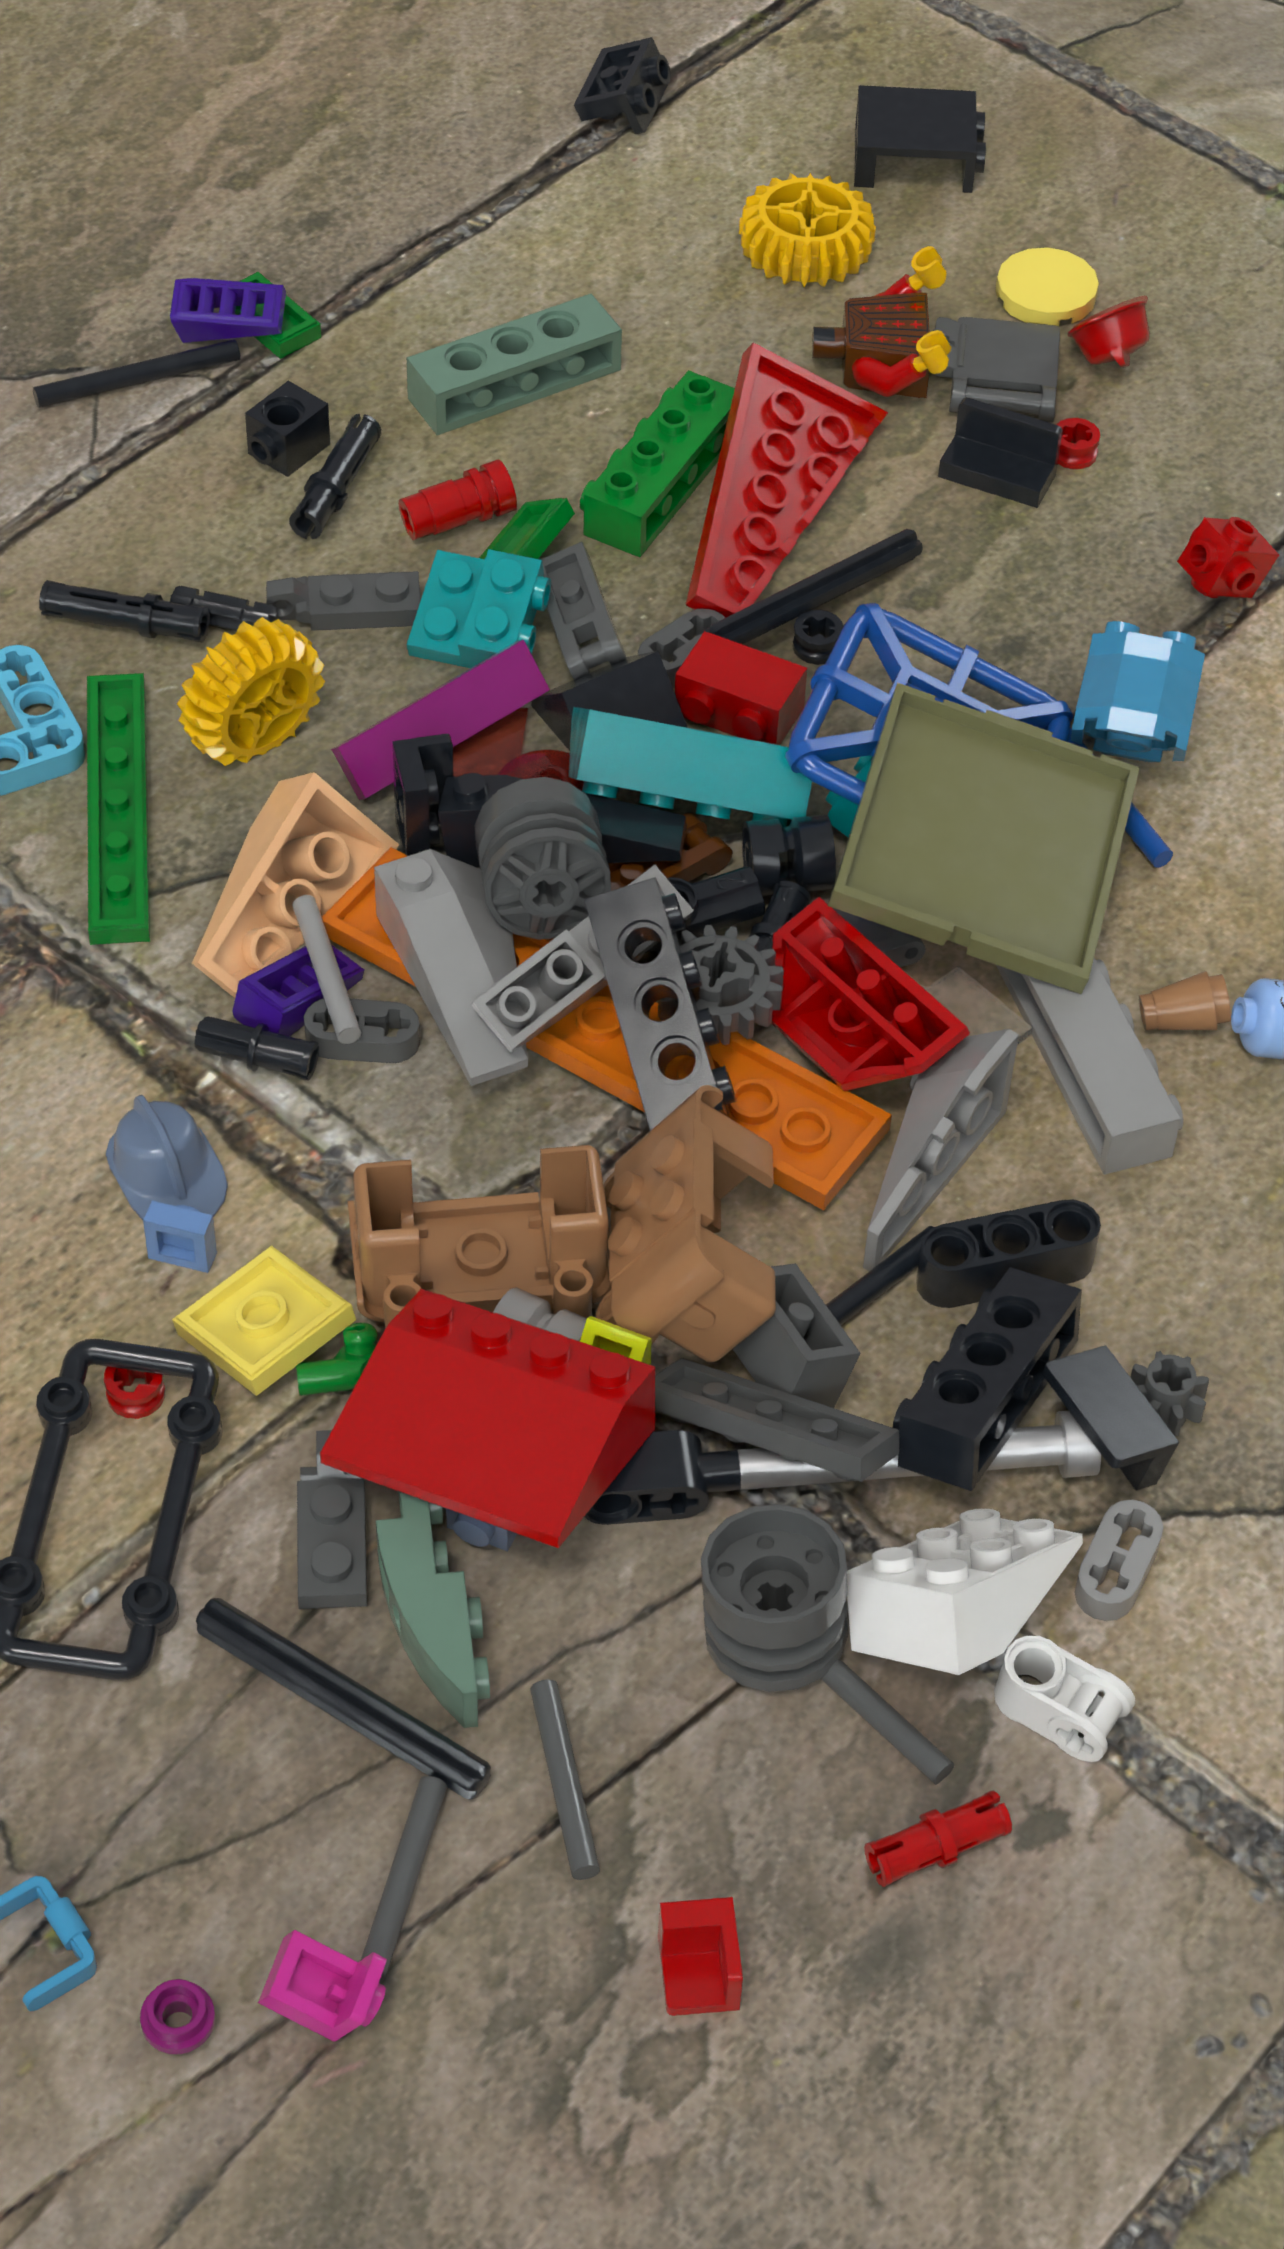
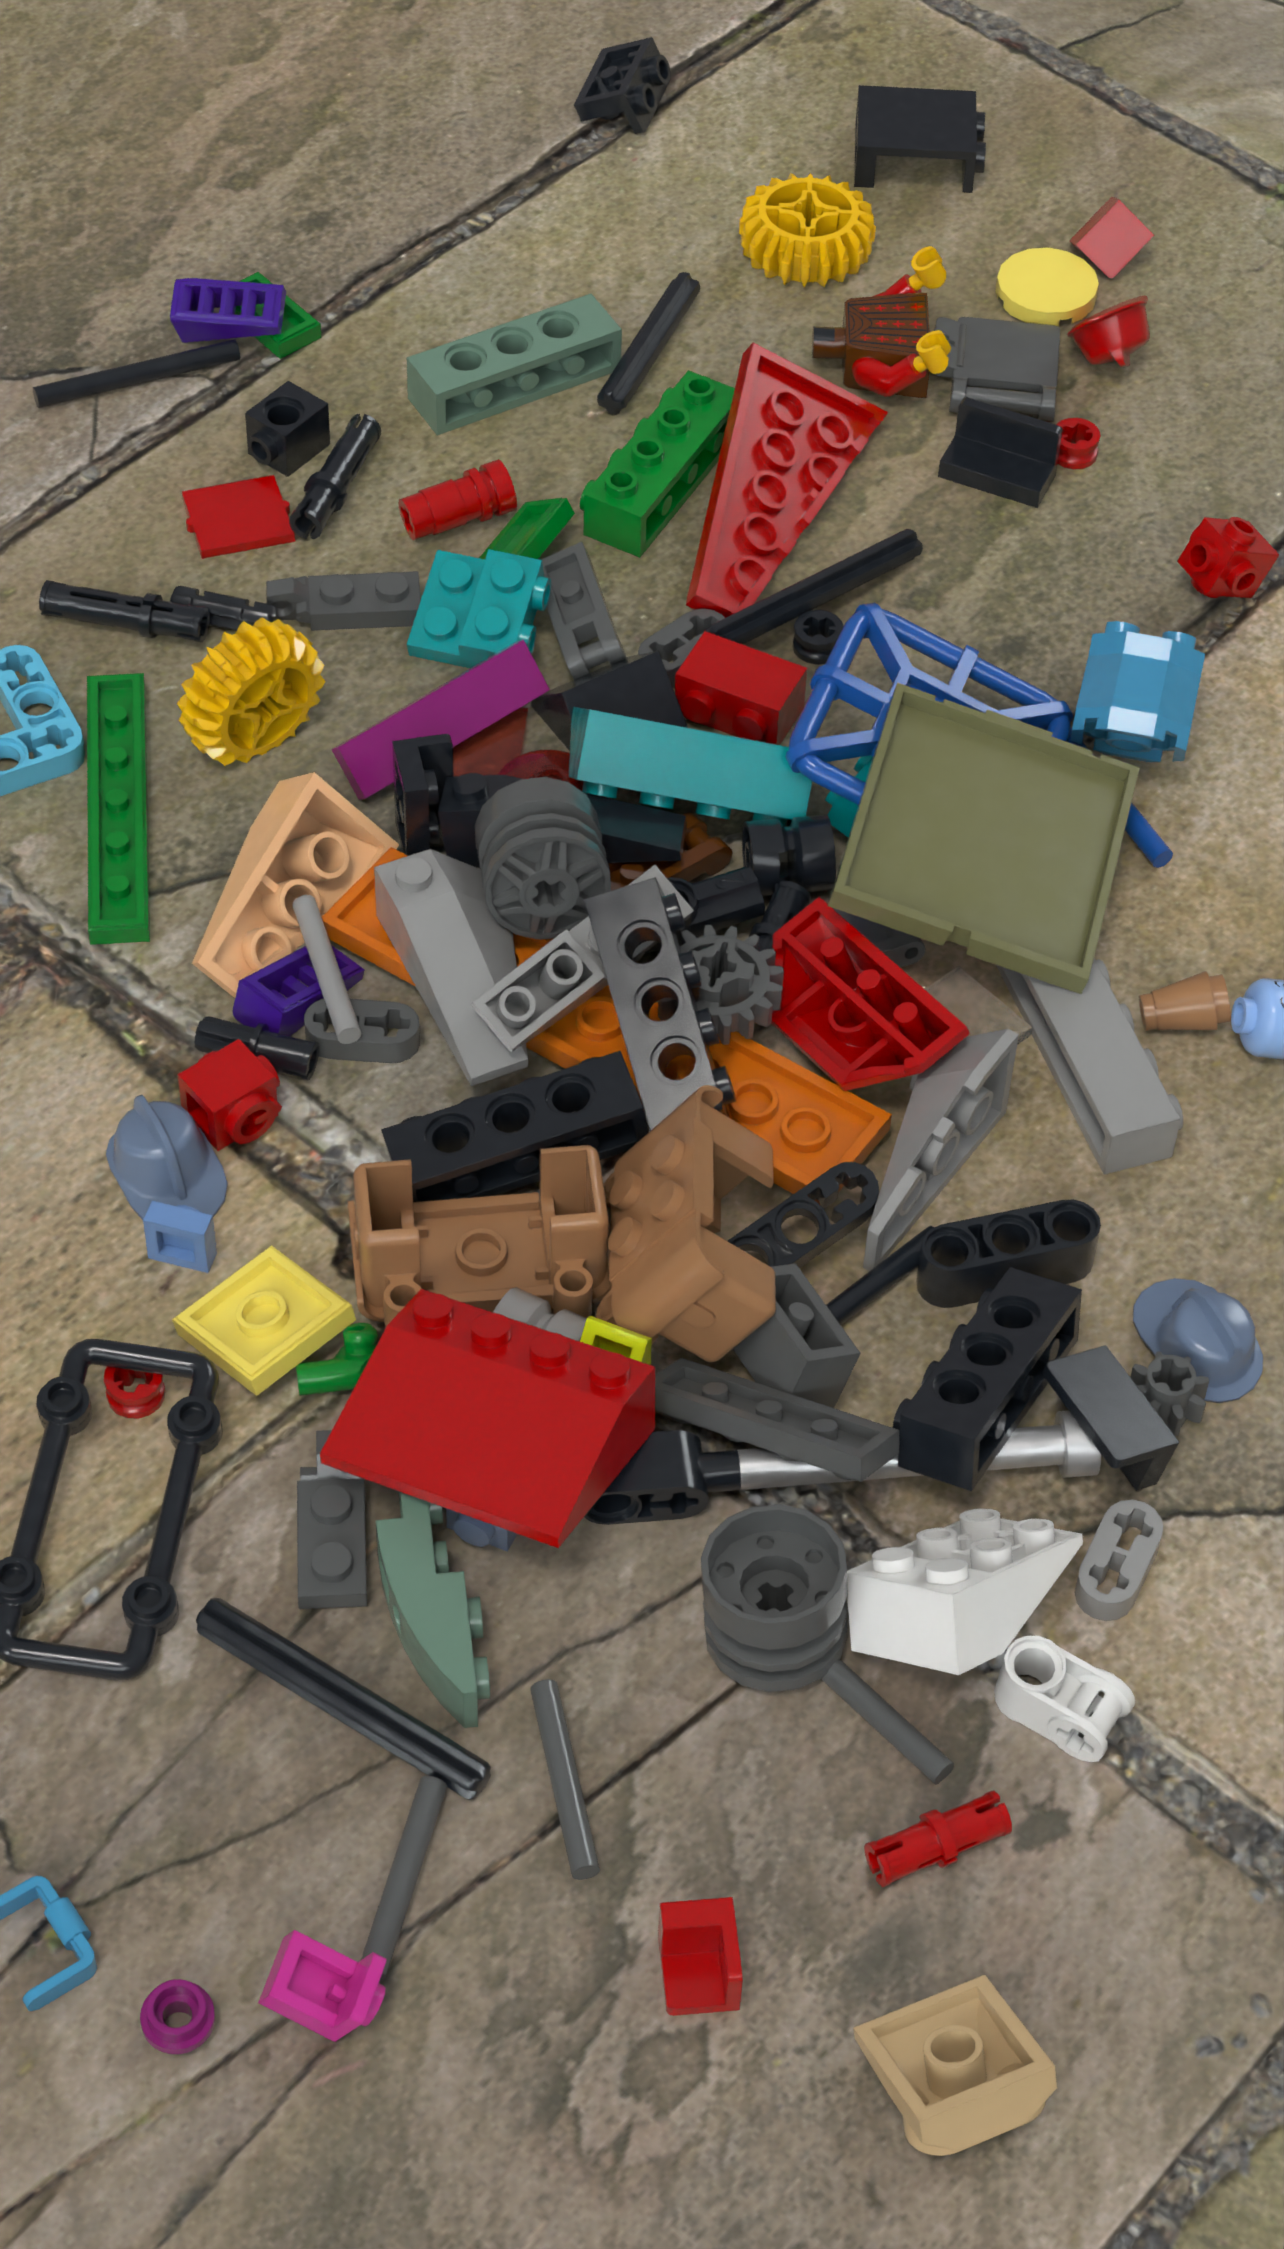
(231, 1095): none -> red brick
(238, 516): none -> red piece
(495, 1157): none -> black brick
(648, 343): none -> black axle
(767, 1238): none -> black beam
(958, 2067): none -> tan slope
(1112, 237): none -> panel
(1208, 1327): none -> sand blue piece

